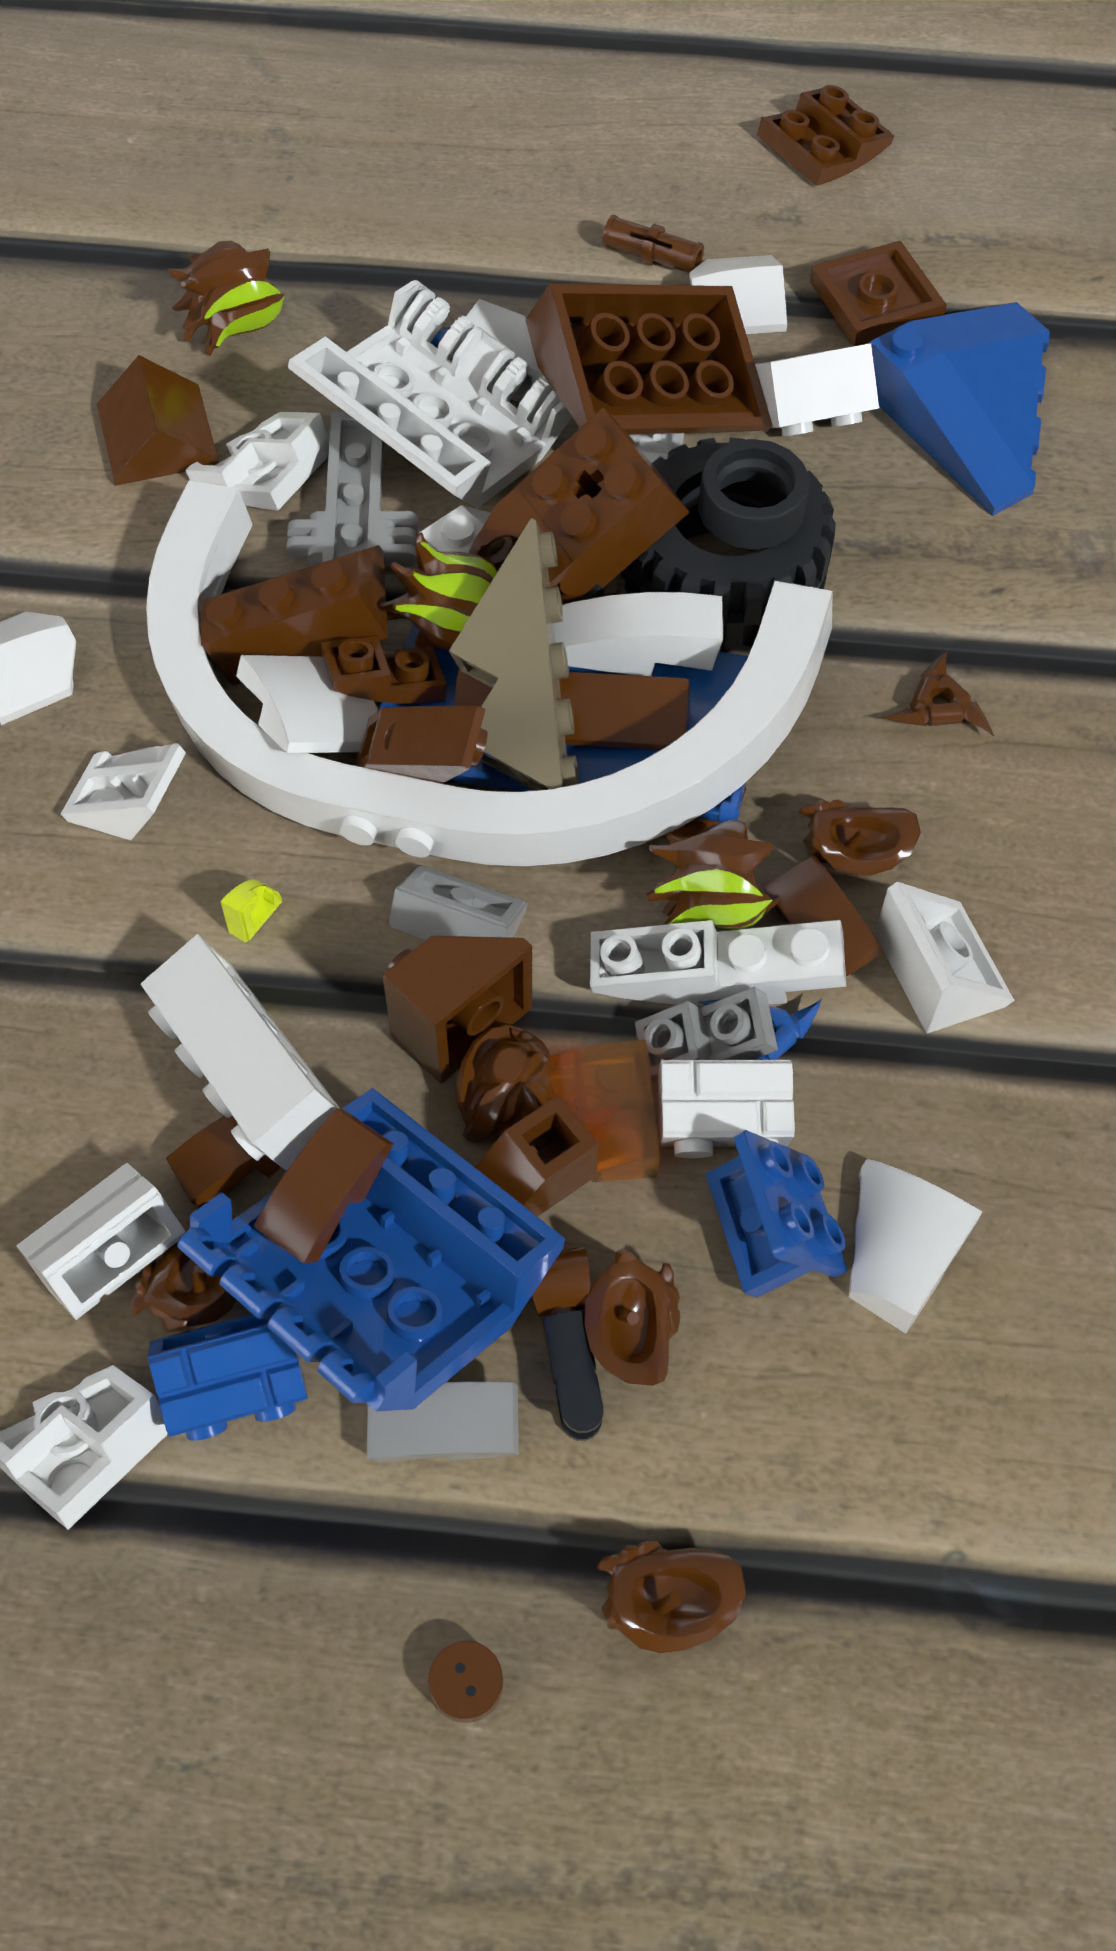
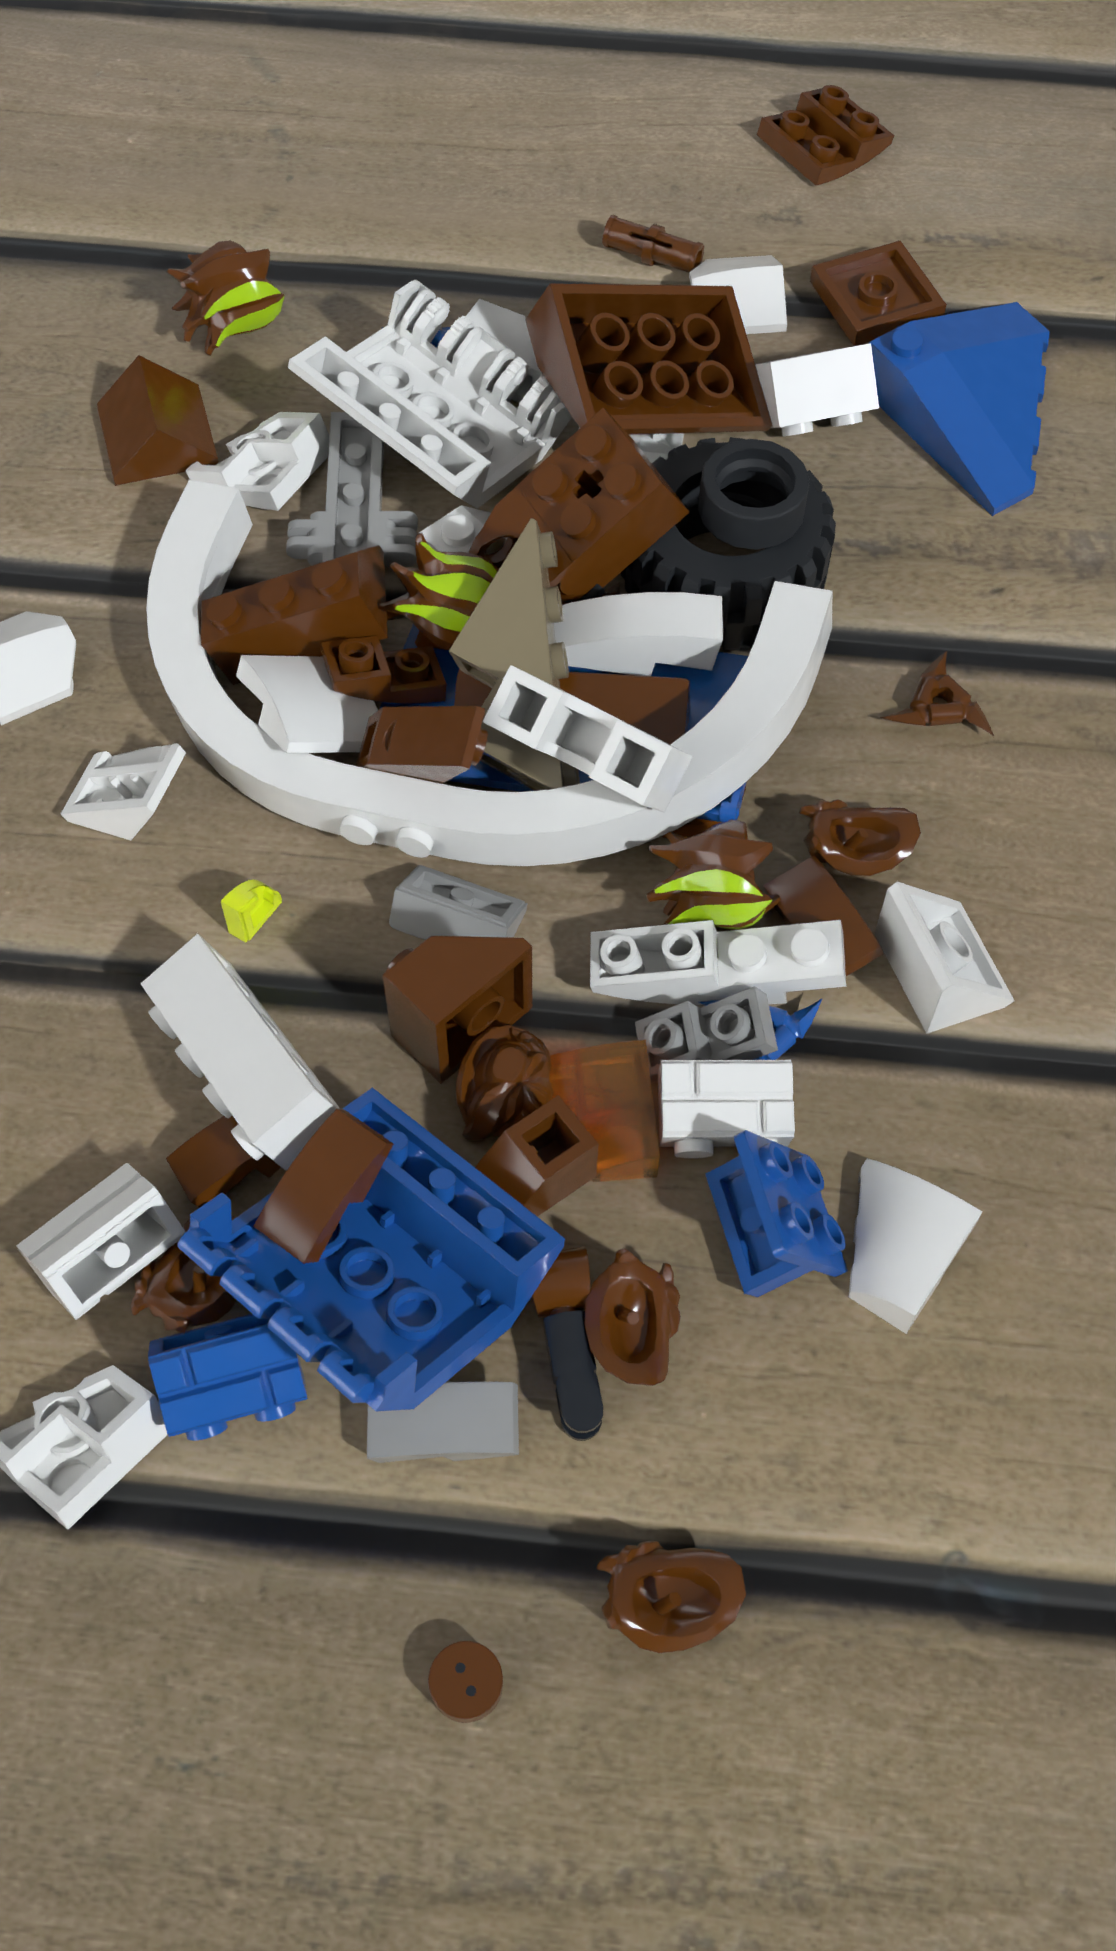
(587, 739): none -> white arch

